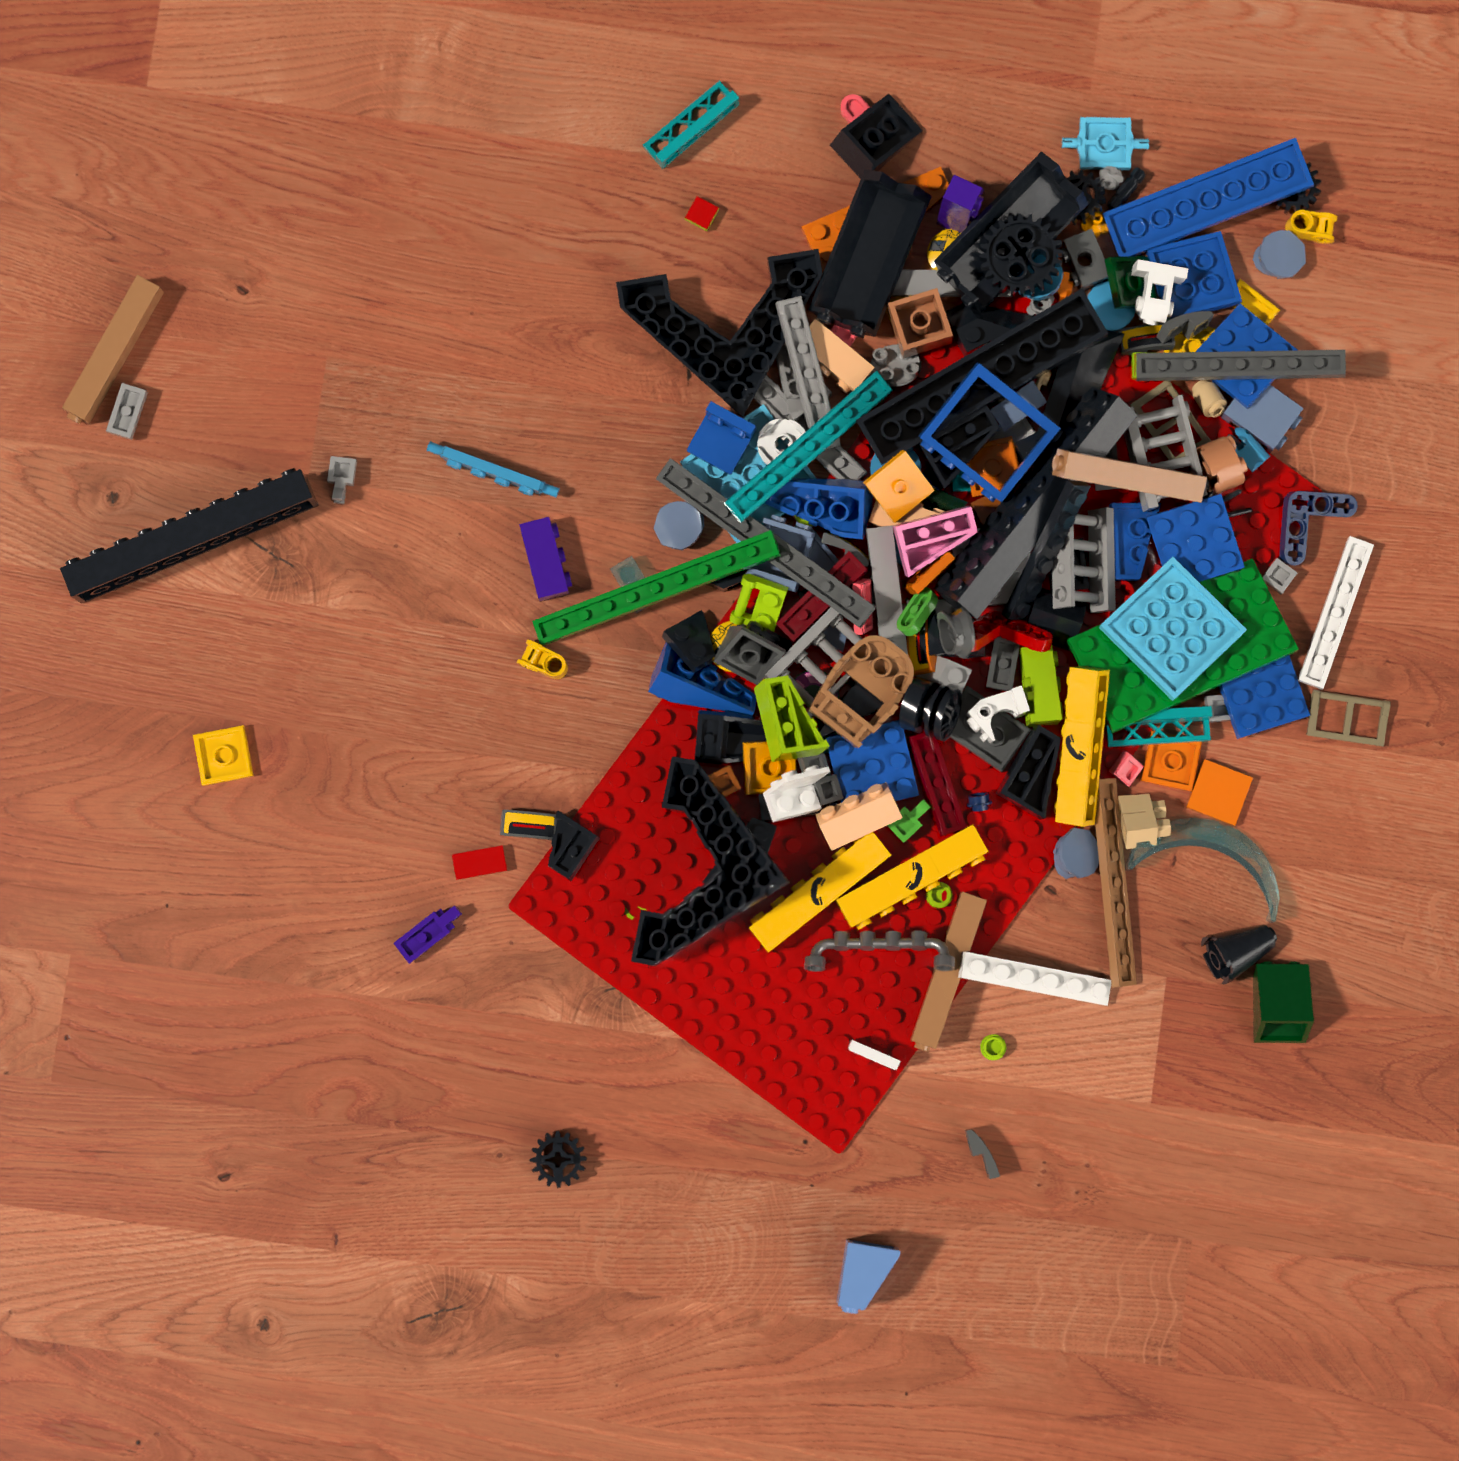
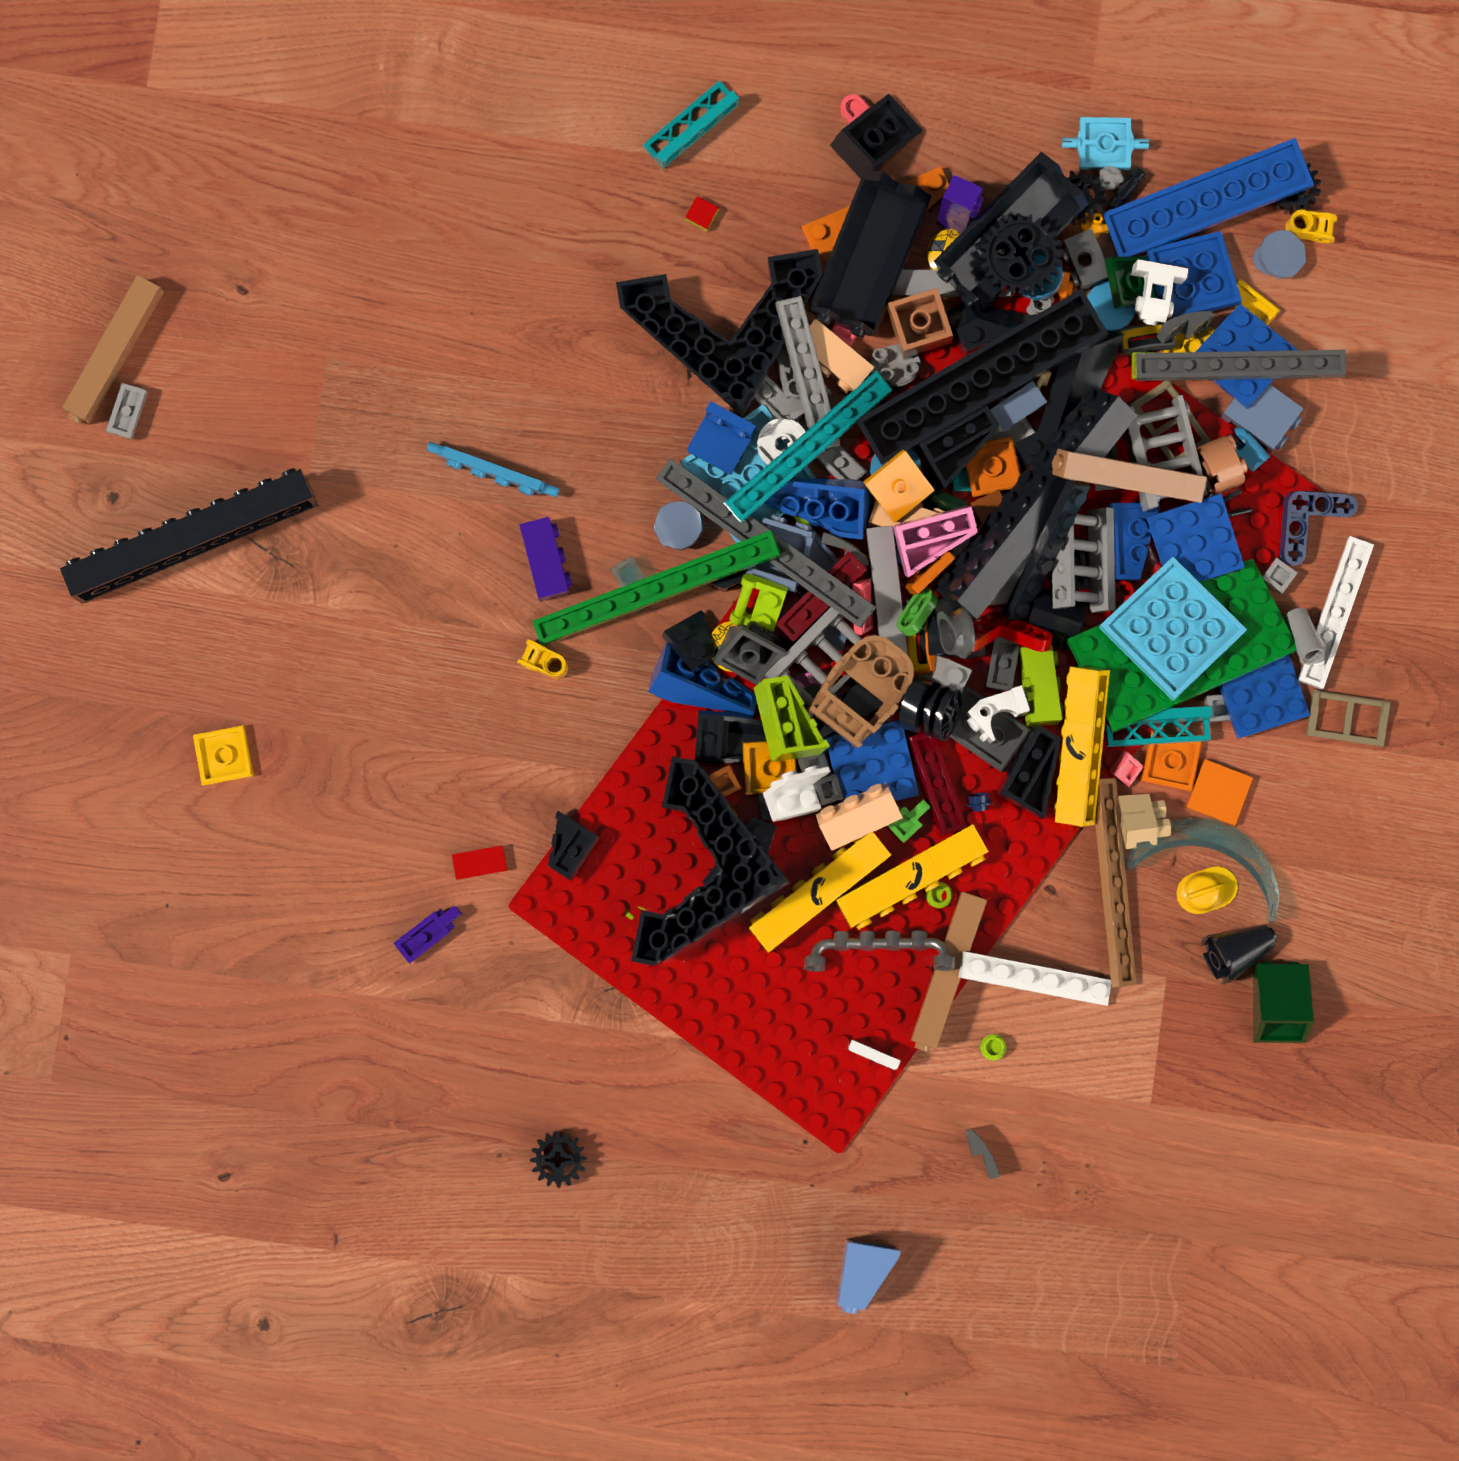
(341, 473): light grey plate -> none
(527, 824): slope -> none
(969, 474): blue window -> none
(1076, 854): sand blue hat -> none
(1207, 890): none -> yellow piece
(1209, 398): tan brick -> none
(1305, 636): none -> light grey pin

